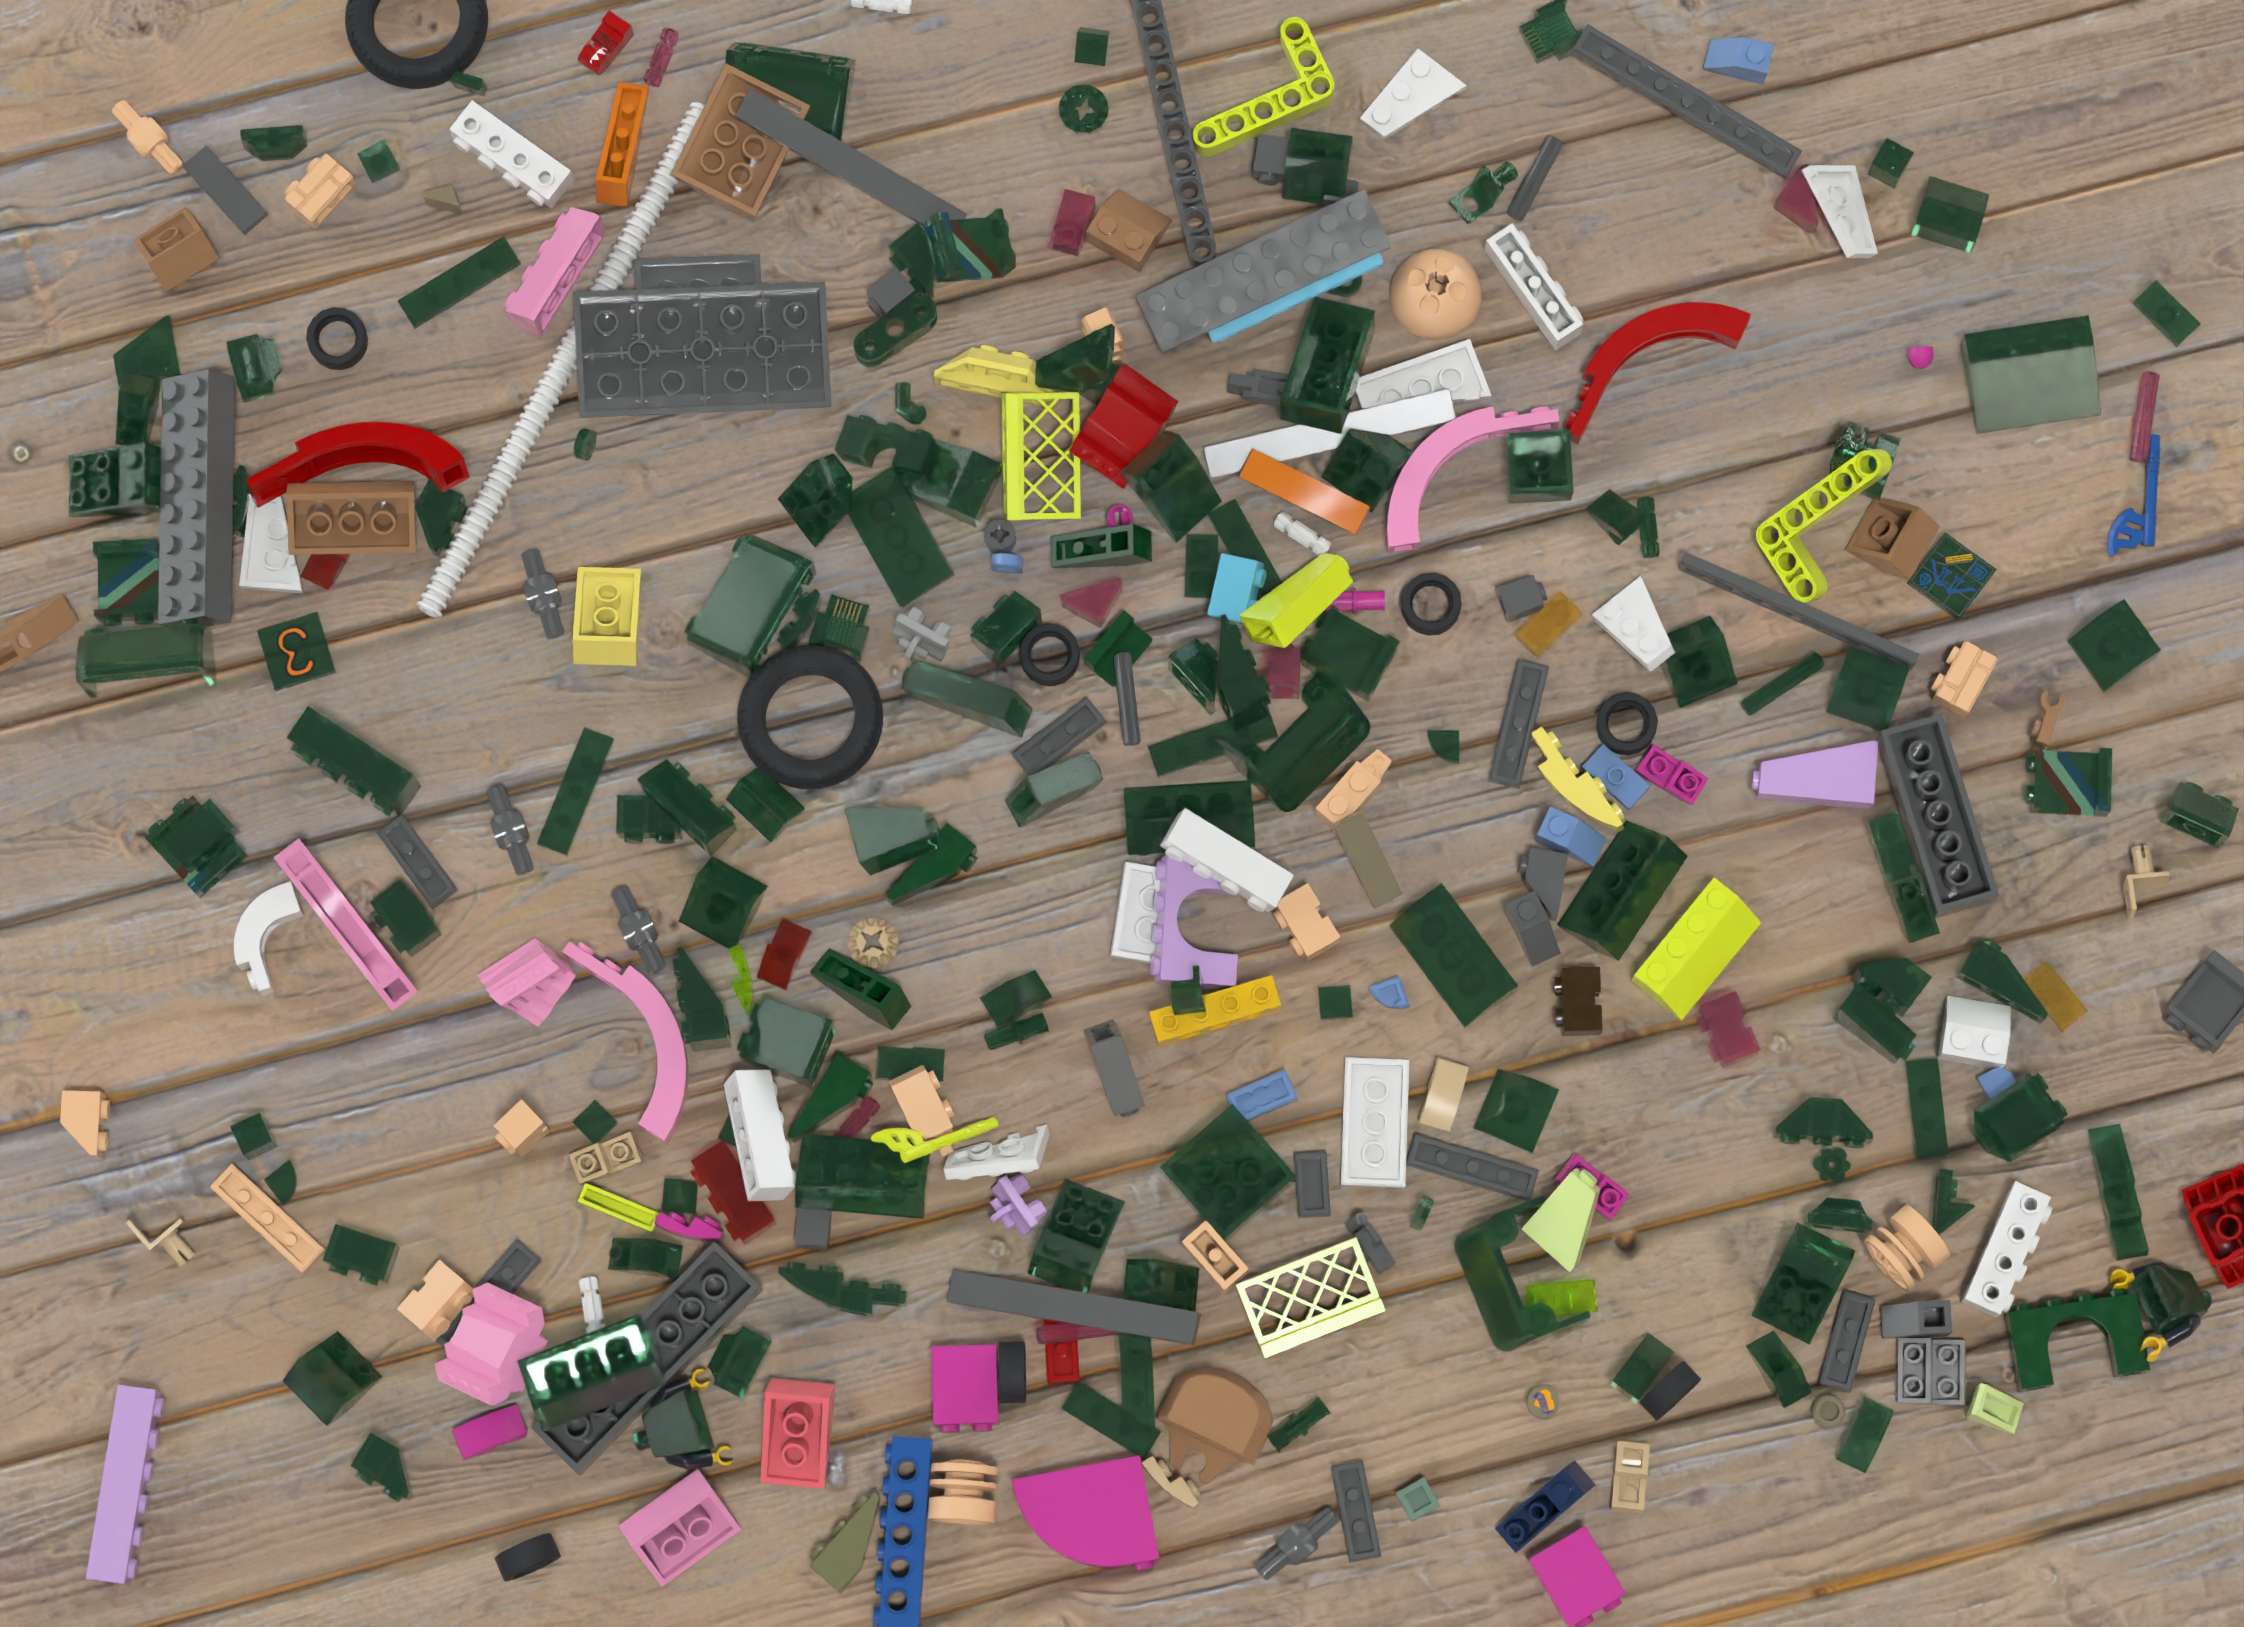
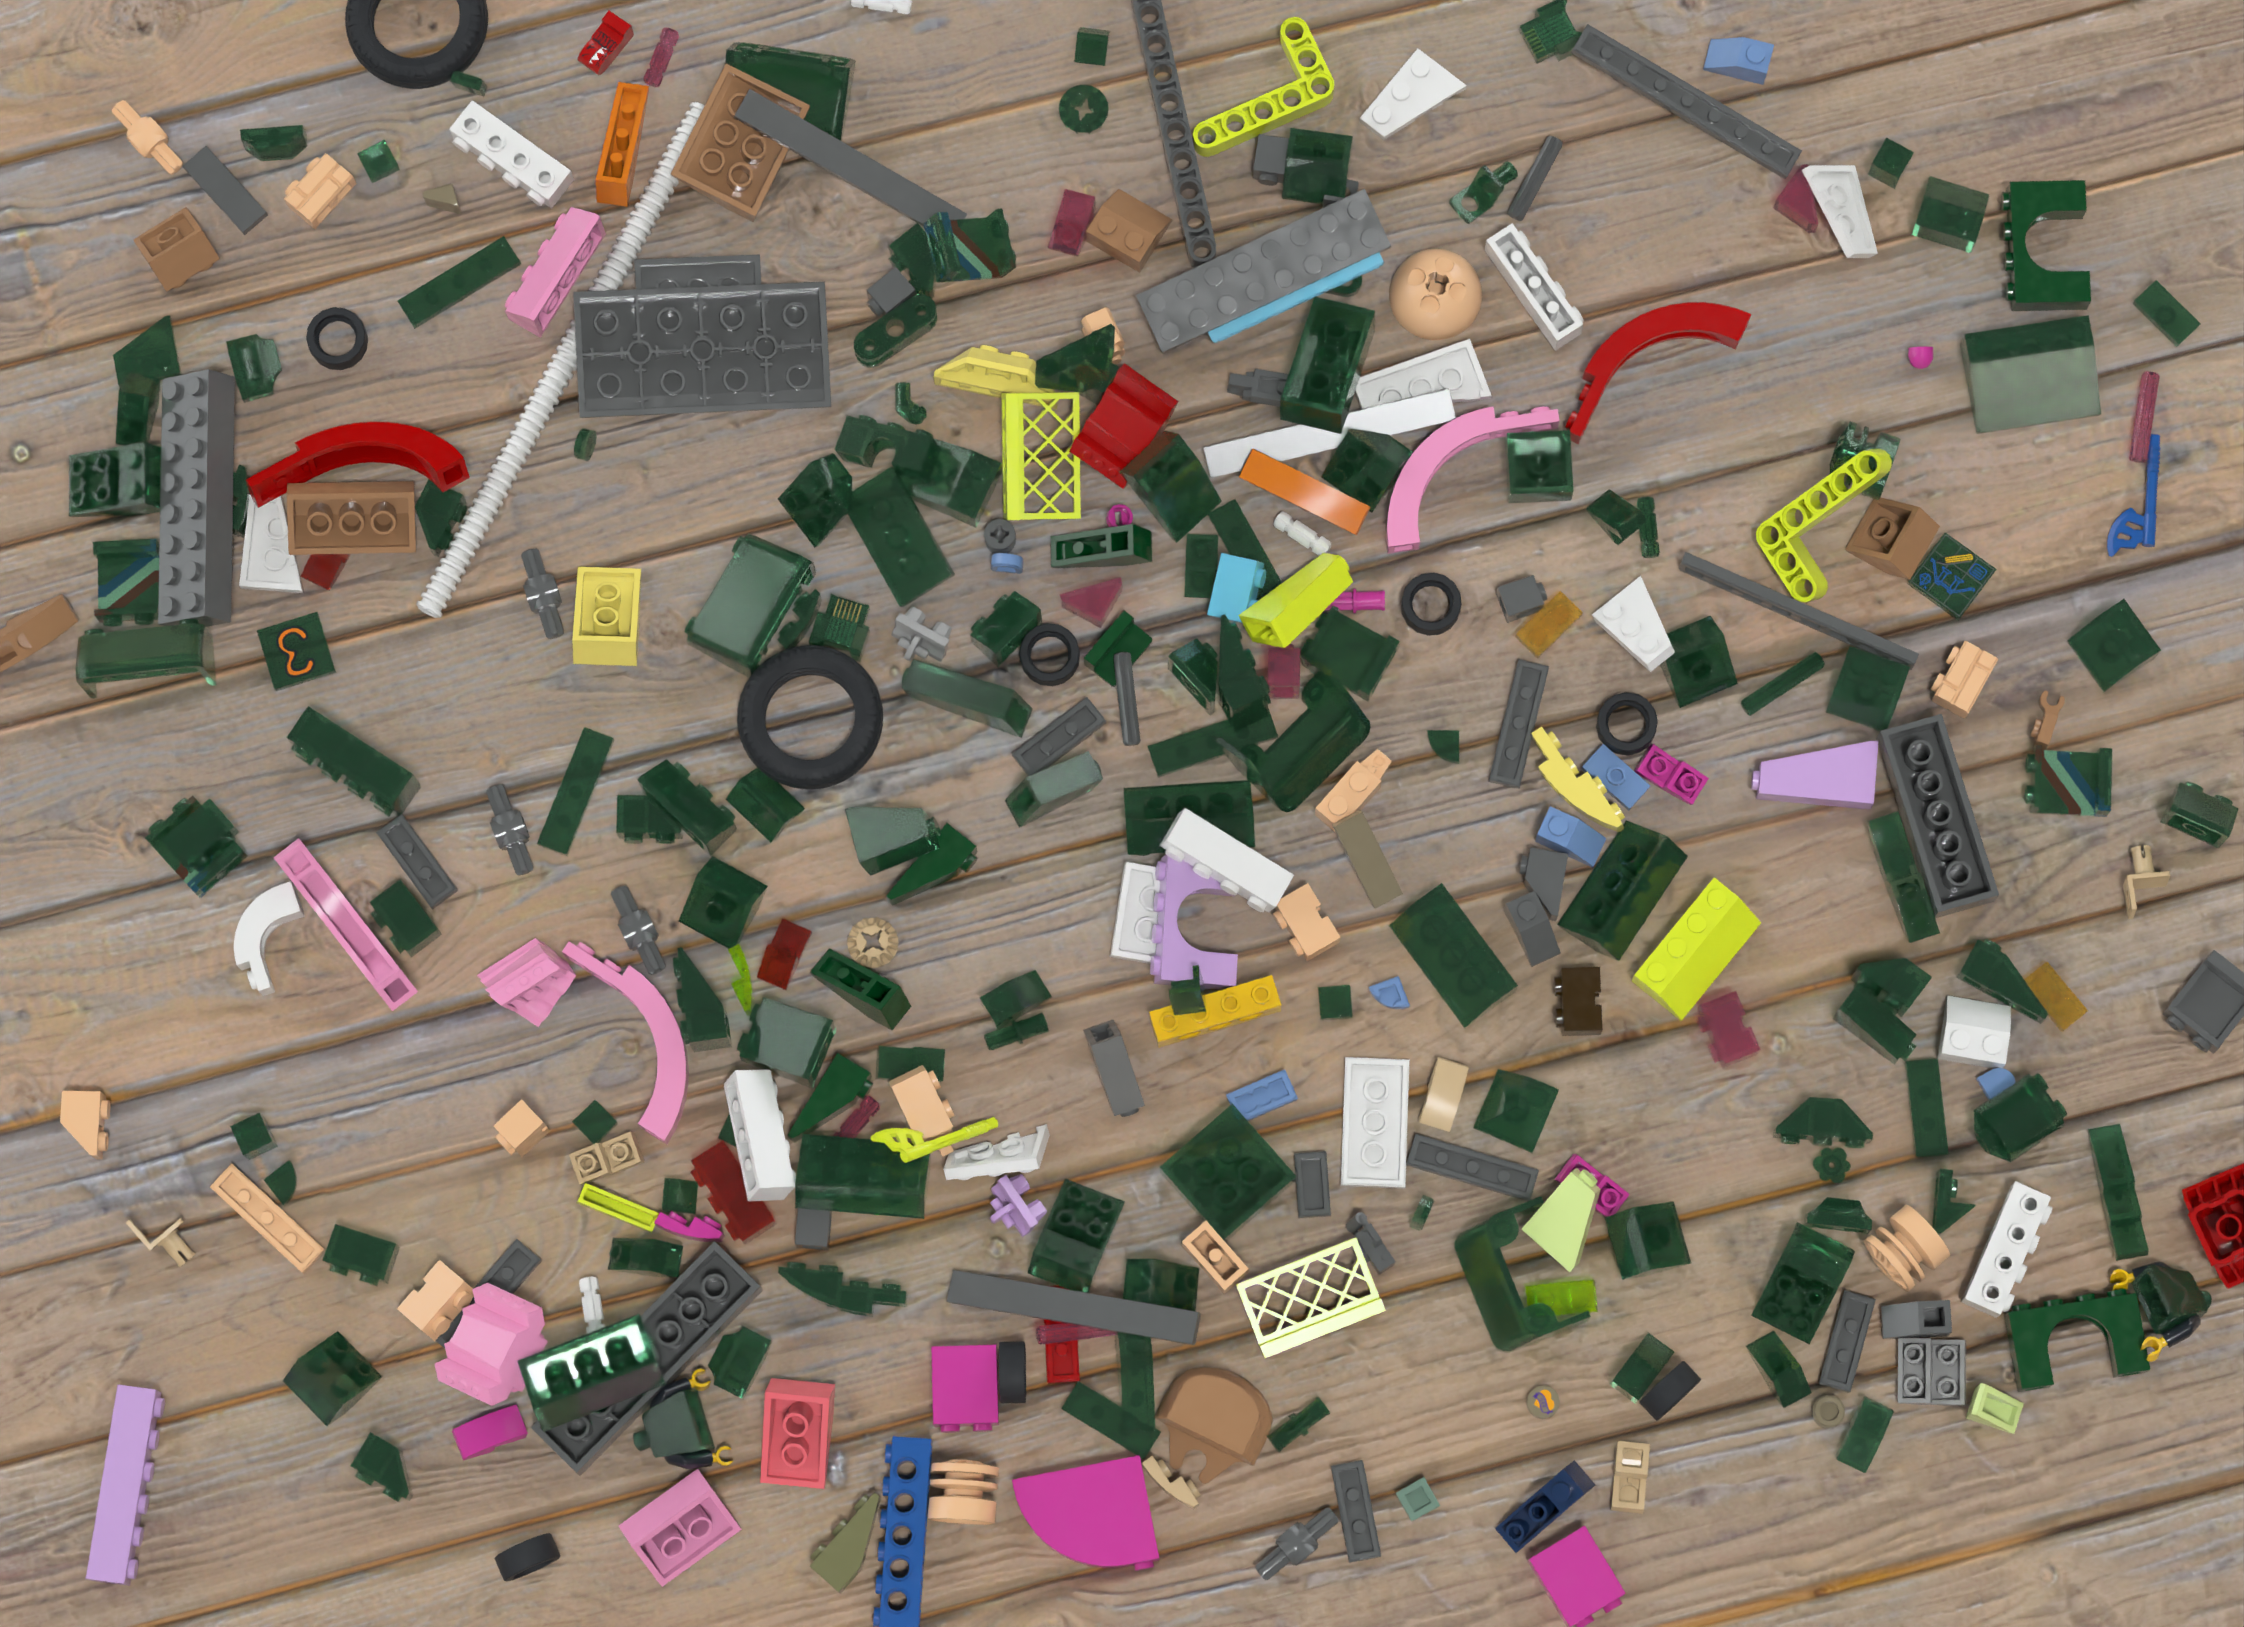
(1647, 1240): none -> clear green slope
(2031, 285): none -> dark green arch

